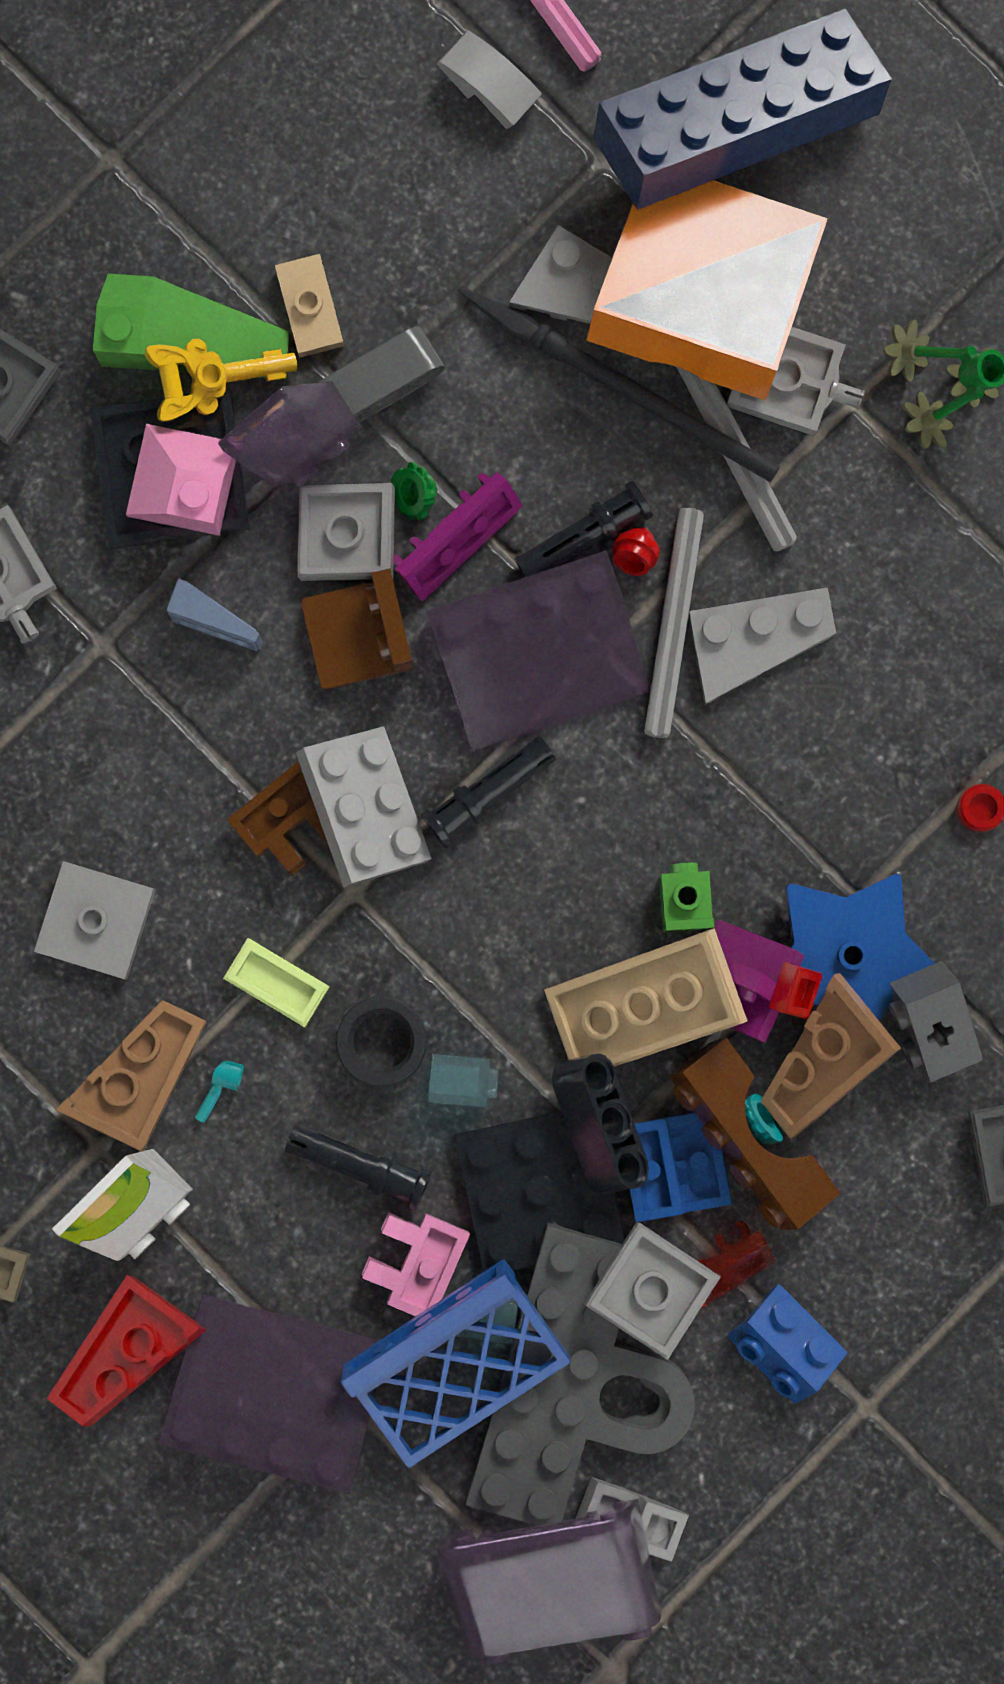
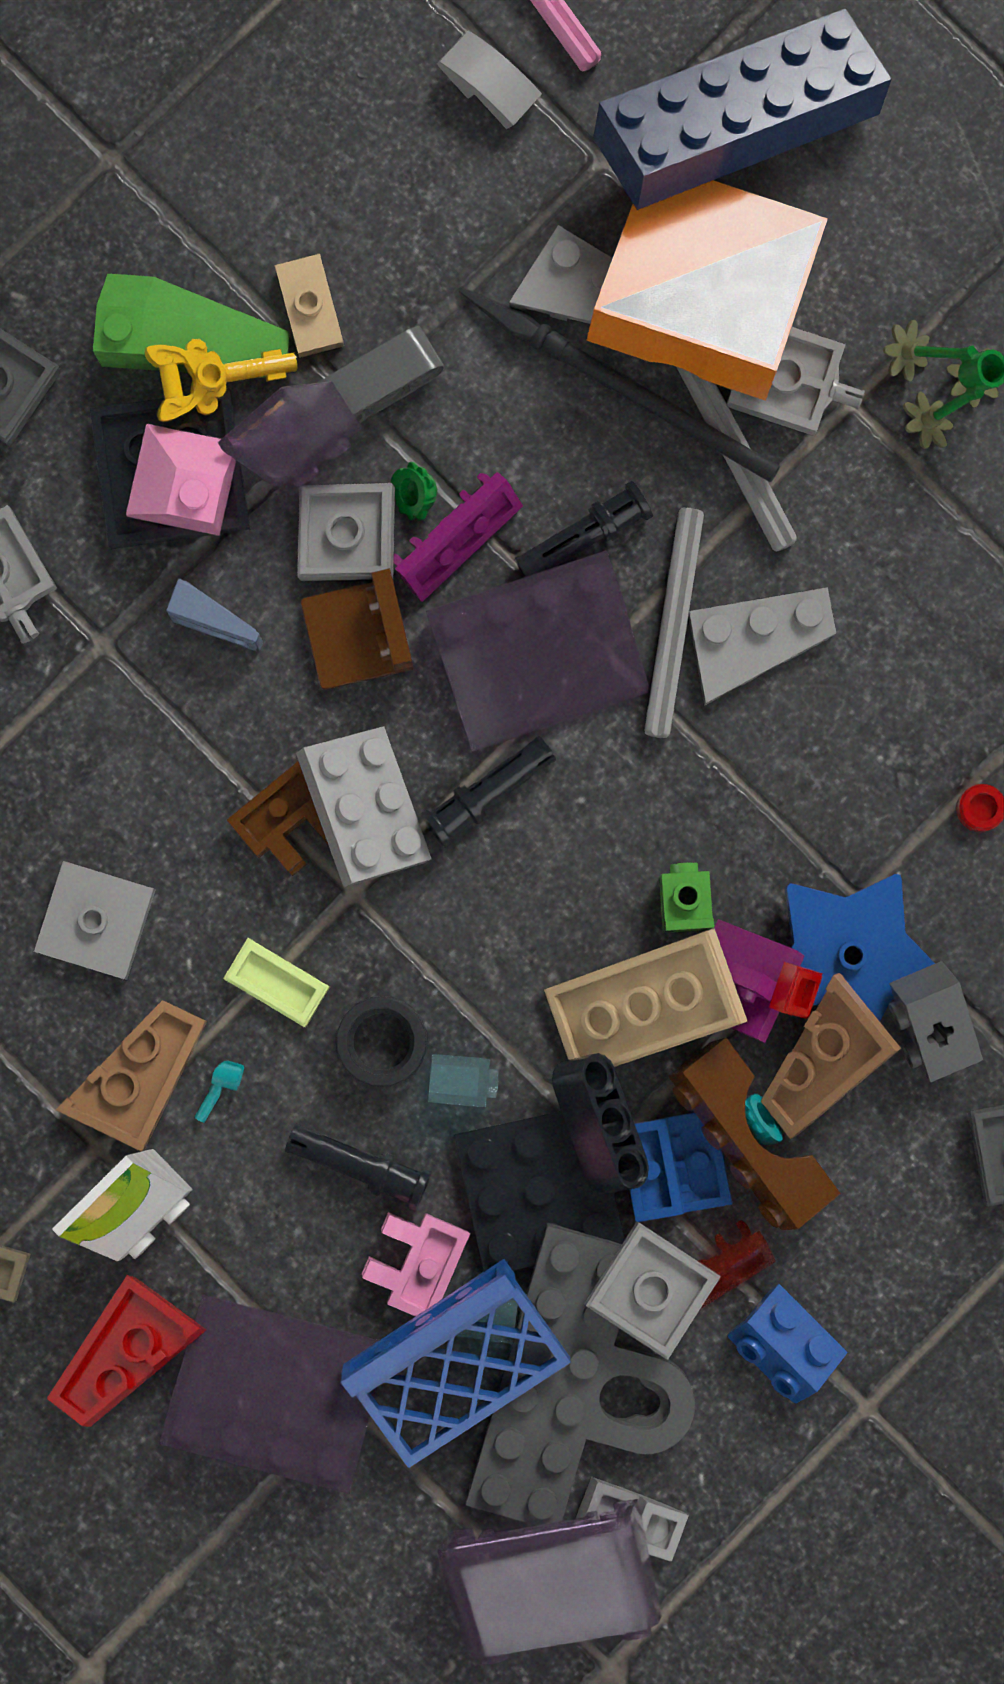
(635, 551): red plate -> none

